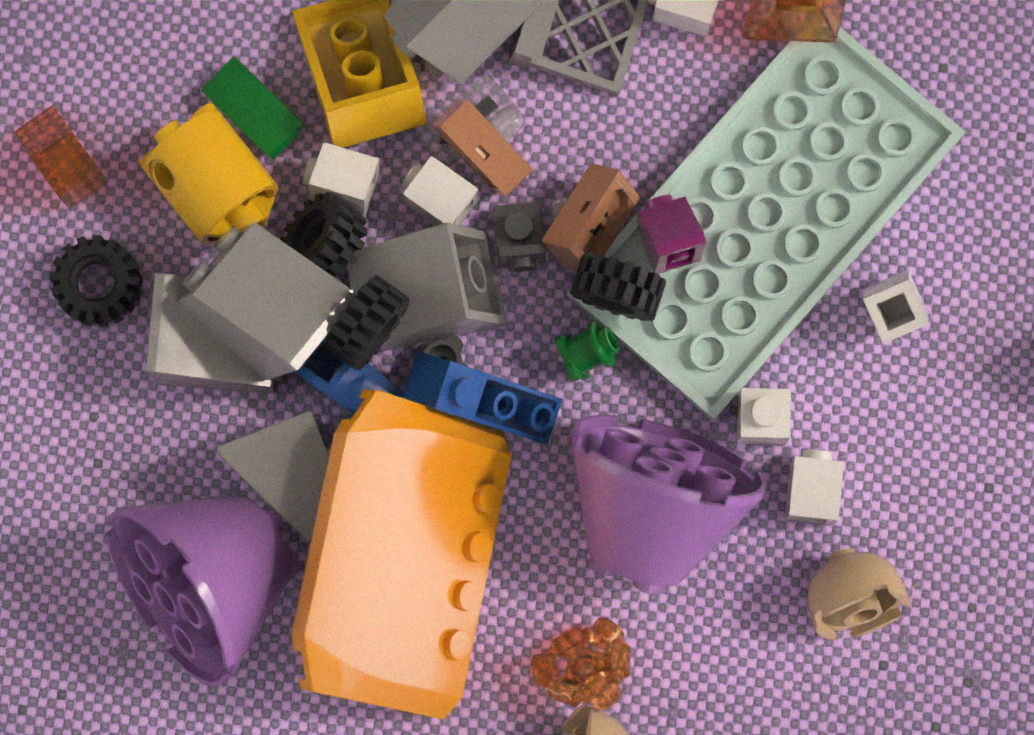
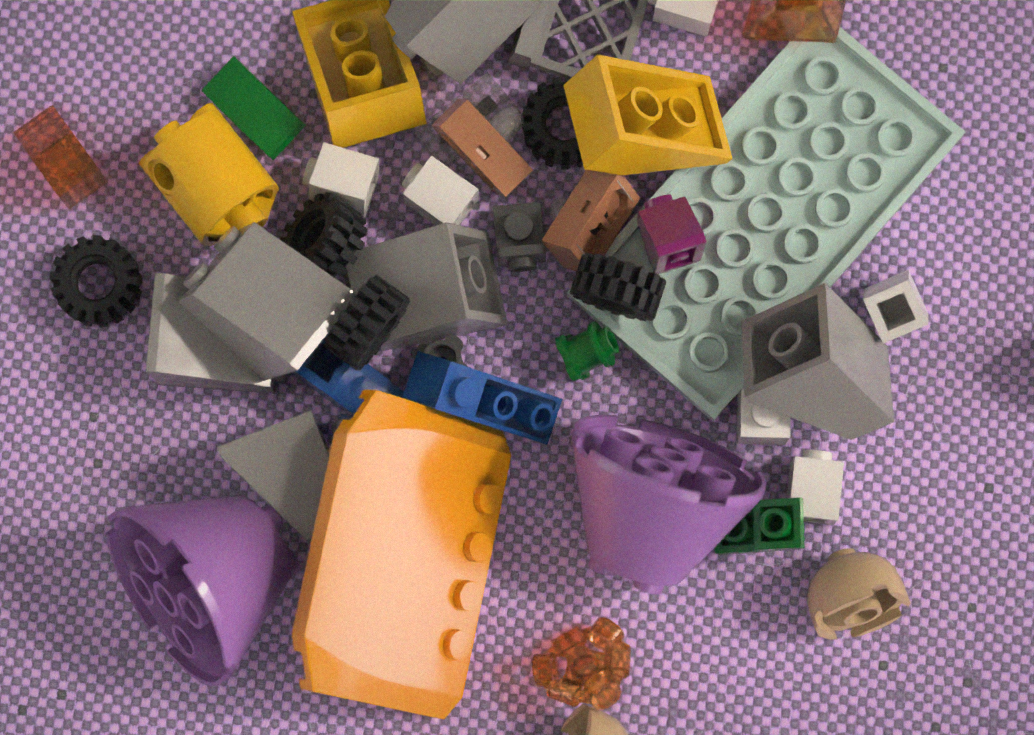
(536, 132): none -> black tyre
(644, 118): none -> yellow slope
(767, 528): none -> green slope
(818, 364): none -> light grey slope

